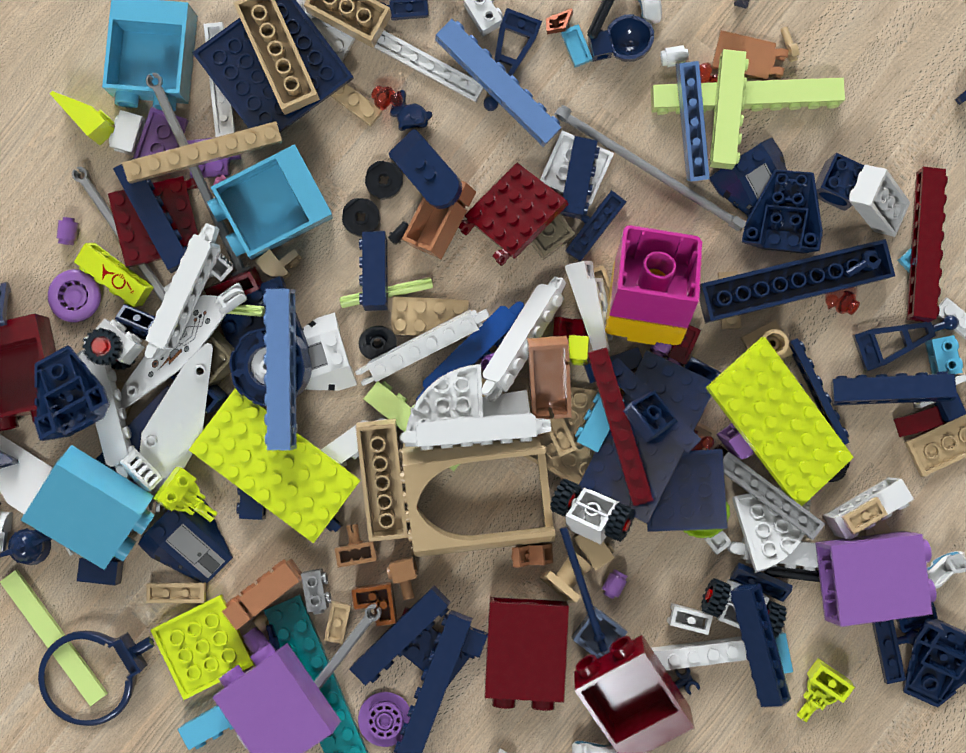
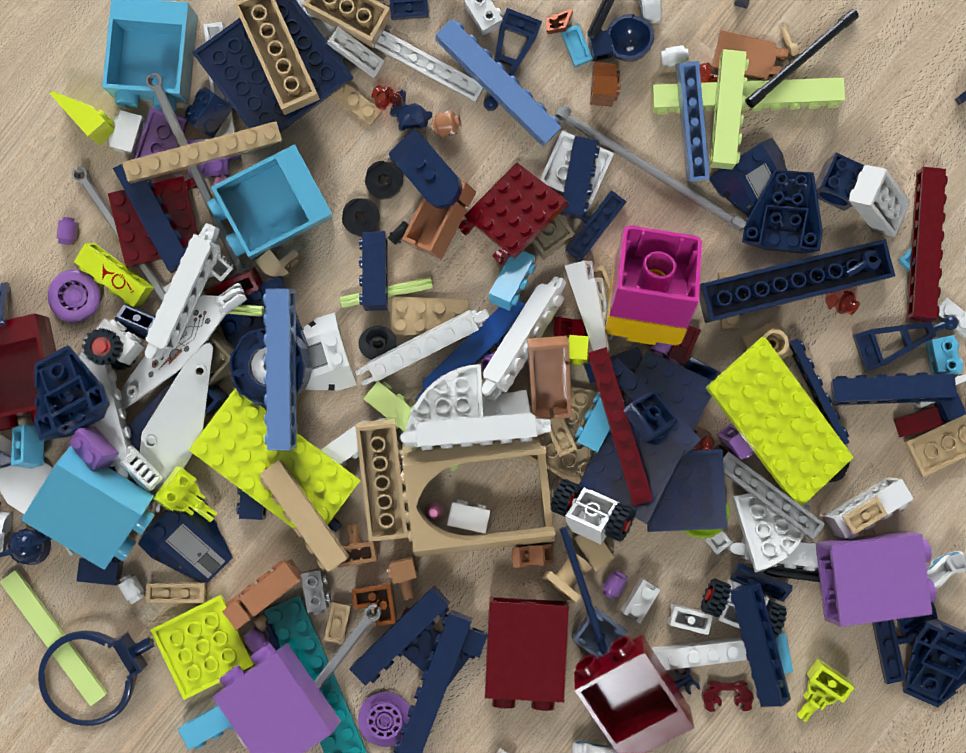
(26, 447): none -> medium azure brick
(93, 448): none -> medium lavender brick
(131, 588): none -> white brick
(207, 112): none -> dark blue bracket
(304, 516): none -> tan brick
(355, 52): none -> white plate
(434, 510): none -> bright pink cone
(446, 124): none -> nougat head
(469, 517): none -> white brick
(511, 280): none -> medium azure brick
(604, 84): none -> dark orange brick
(640, 600): none -> white brick
(744, 695): none -> dark red helmet
(761, 93): none -> black piece

